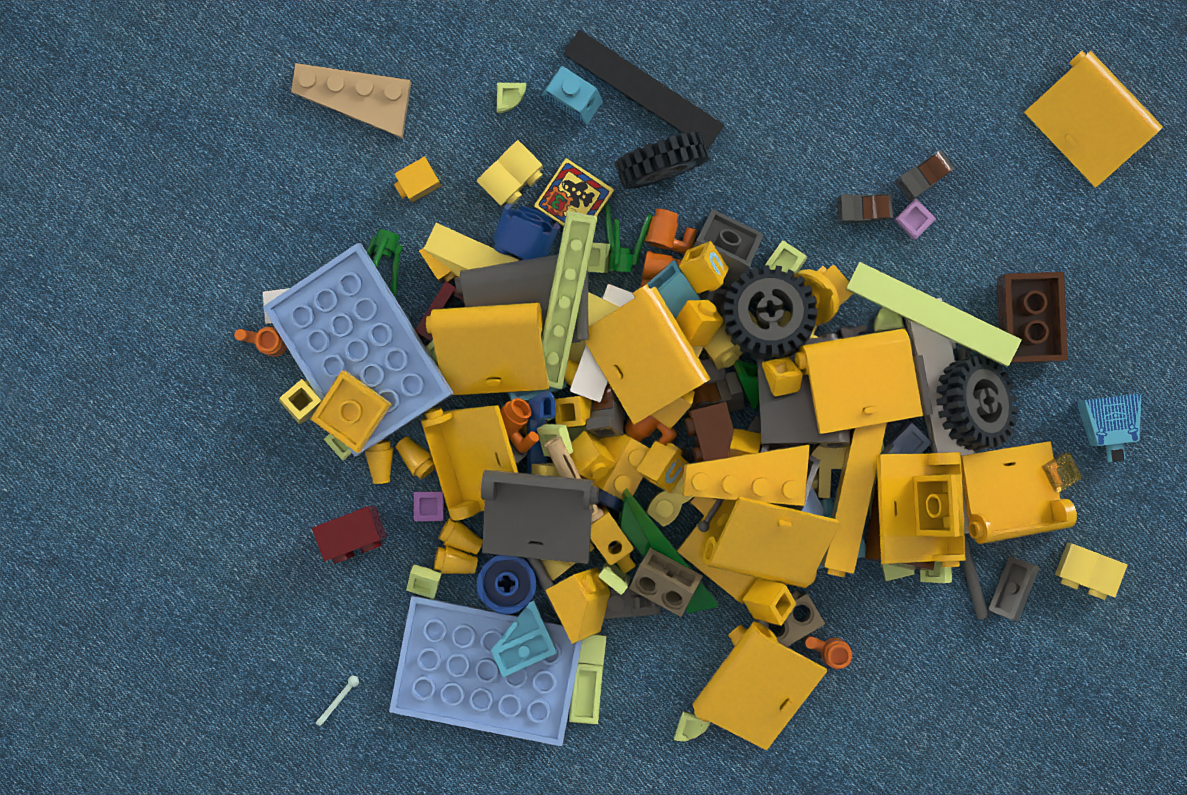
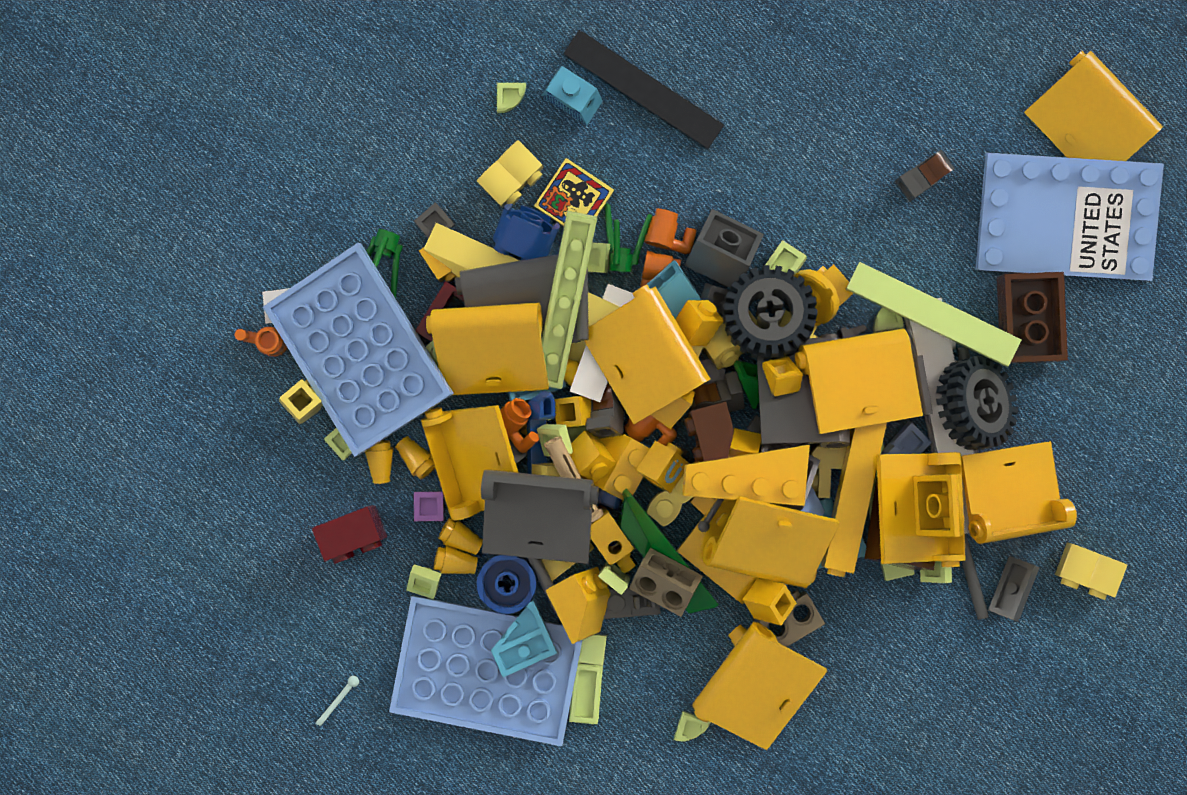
(351, 411): yellow tile -> none
(361, 96): tan wing -> none
(416, 180): yellow brick -> none
(433, 215): none -> dark grey plate
(662, 160): black wheel -> none
(704, 267): yellow brick -> none
(833, 651): orange piece -> none
(864, 208): leg -> none
(915, 219): lavender tile -> none
(1062, 472): clear yellow tile -> none
(1069, 216): none -> light blue plate
(1112, 423): torso -> none

